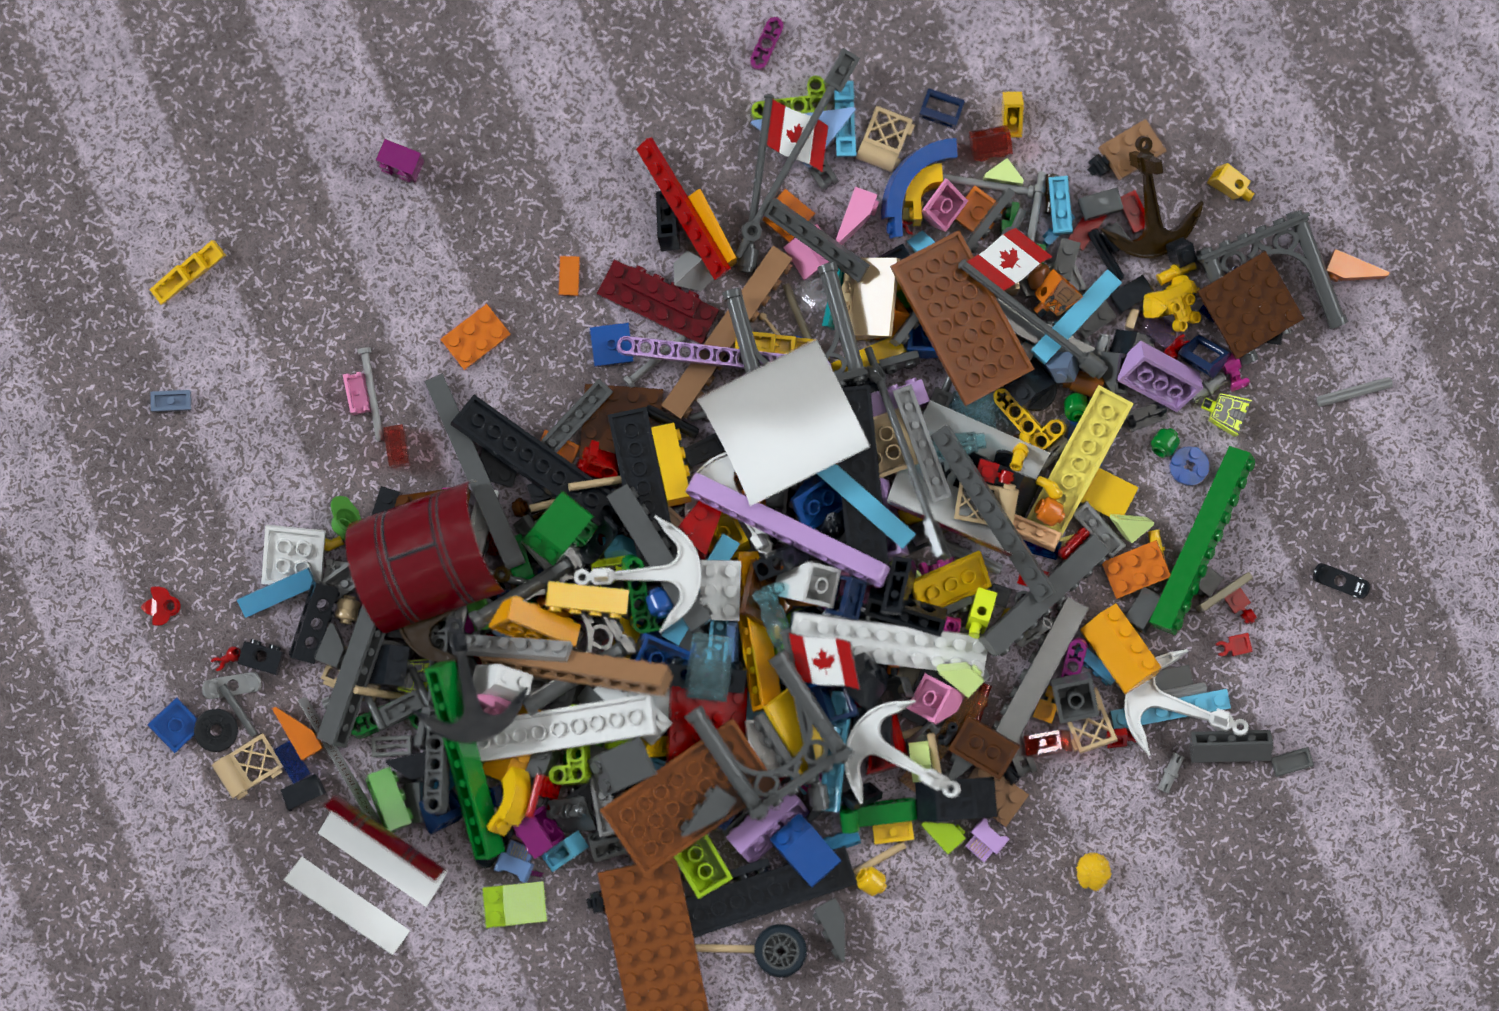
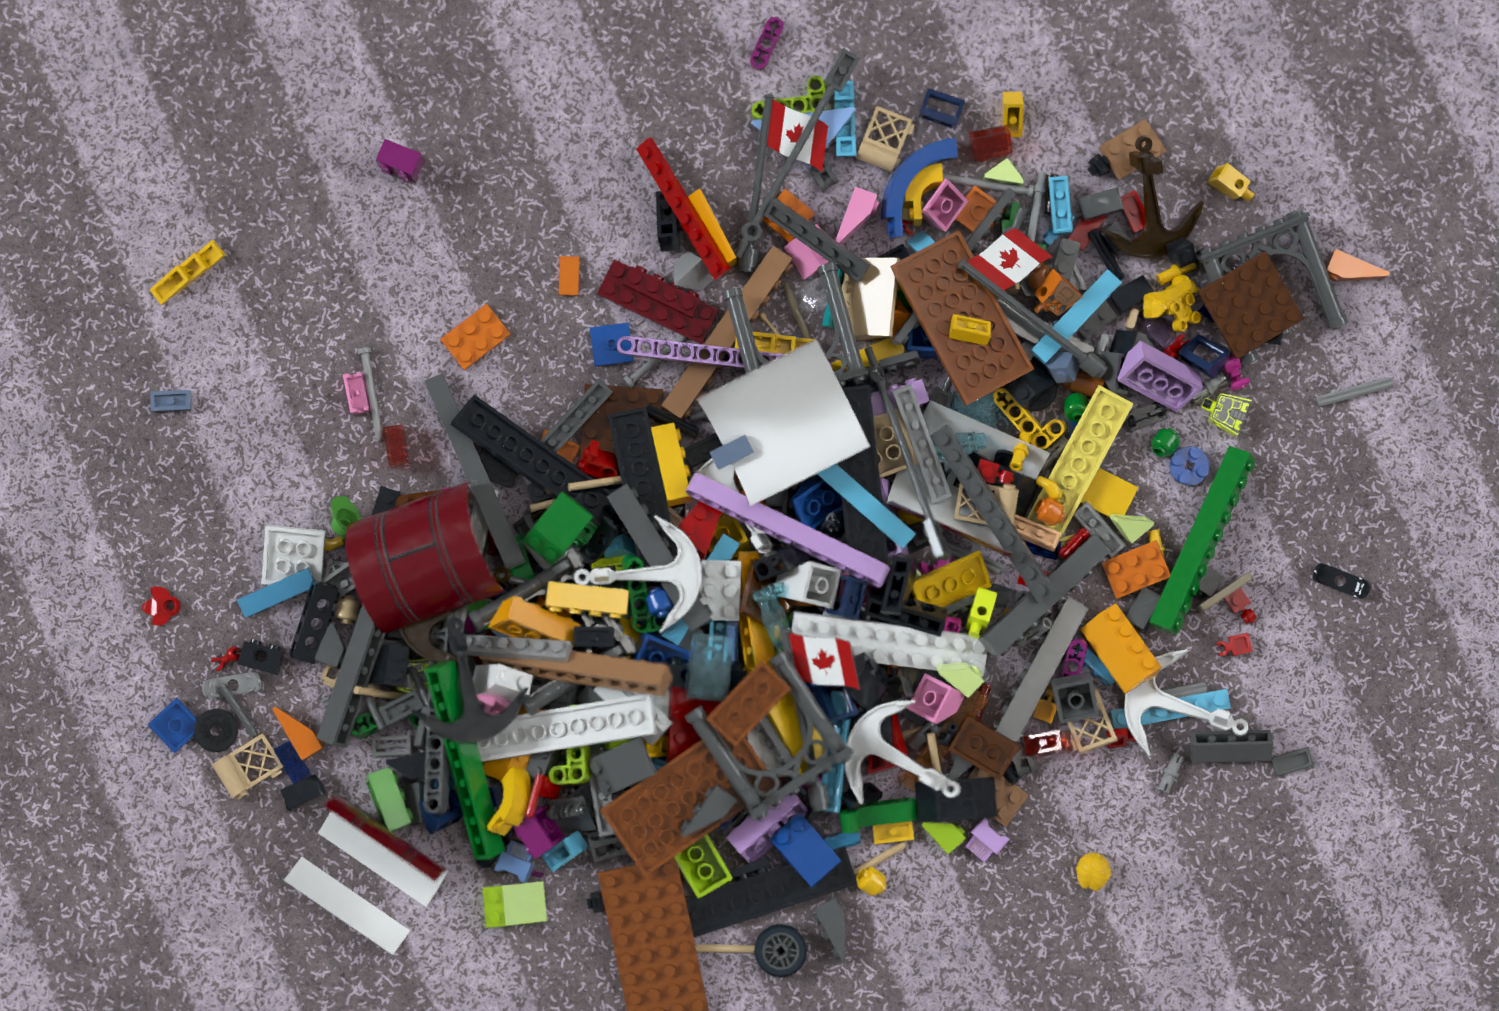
(340, 763): light grey sticker -> none
(520, 507): reddish brown plate -> none
(593, 637): none -> black plate
(731, 452): none -> sand blue tile
(748, 703): none -> dark orange plate
(920, 754): yellowish green slope -> none
(970, 329): none -> yellow slope
(1174, 678): dark grey tile -> none

